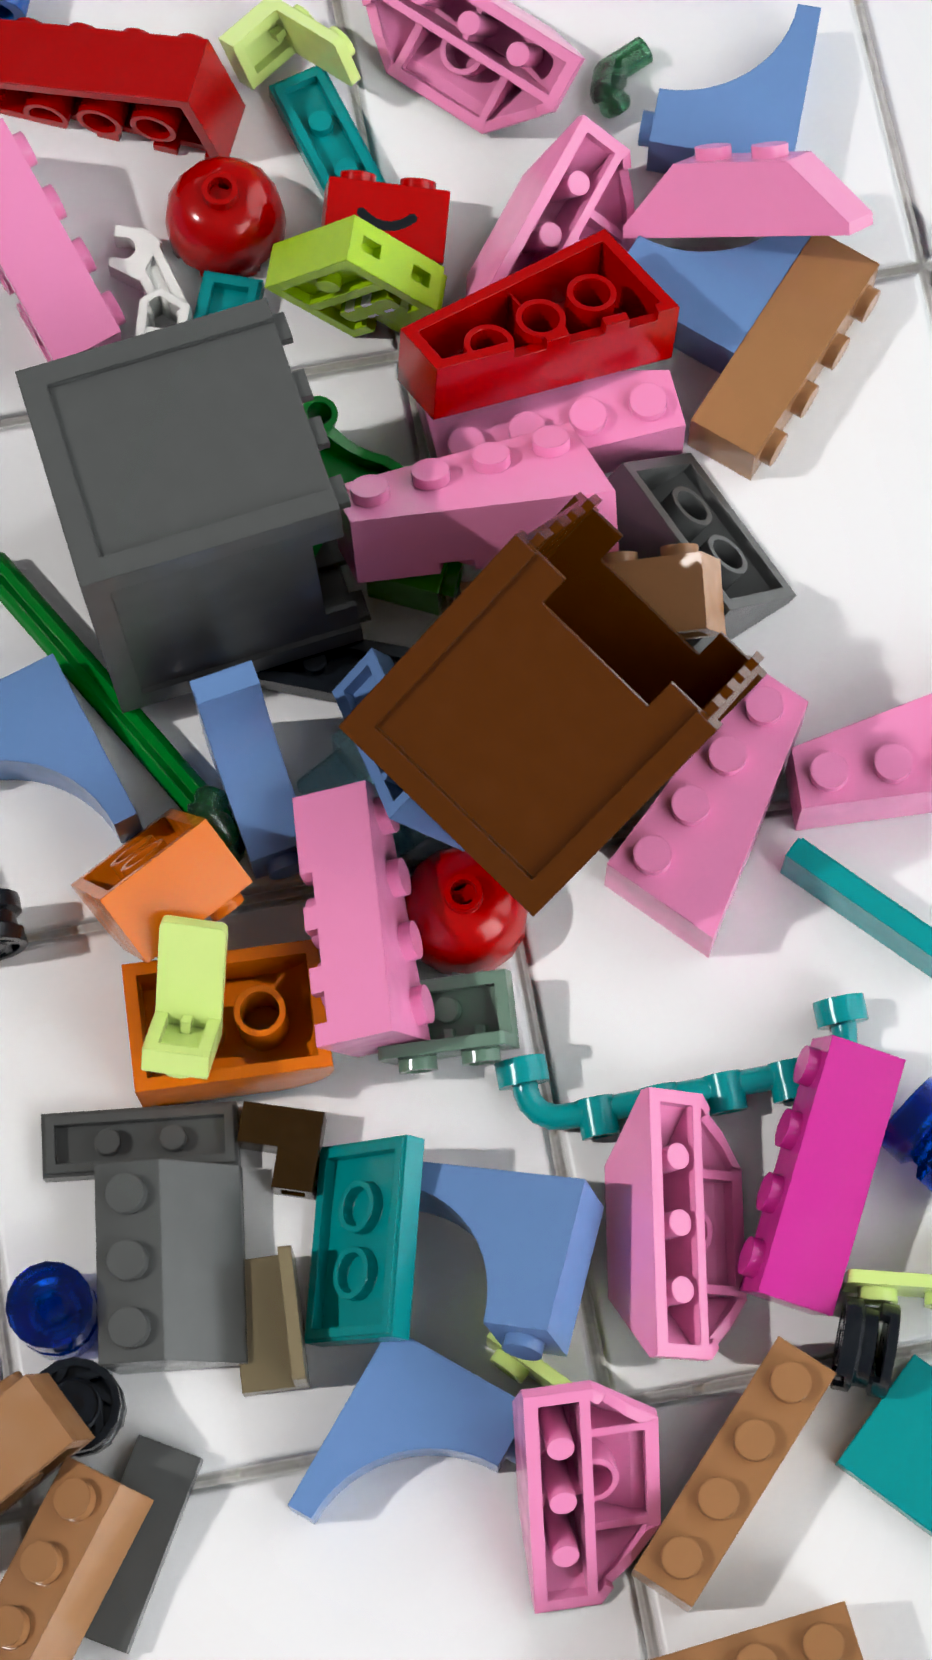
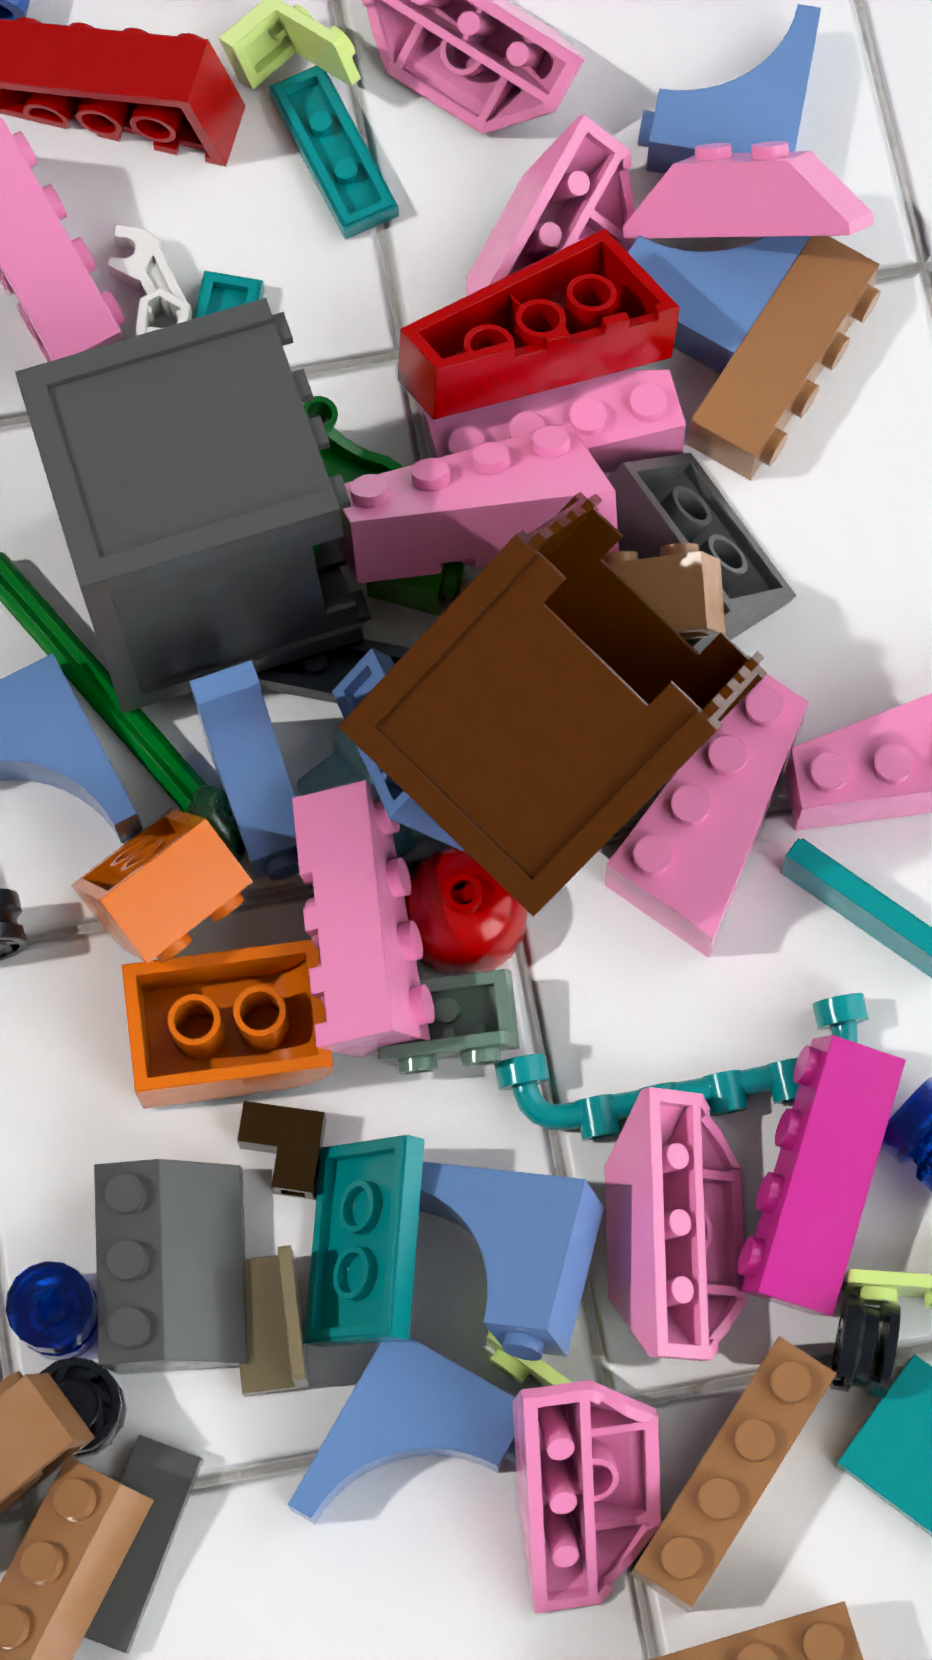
(173, 1132): dark grey tile -> none
(188, 998): yellowish green bracket -> none
(224, 217): red cylinder -> none
(356, 277): lime piece -> none
(408, 211): red brick -> none
(611, 76): clear green arm -> none

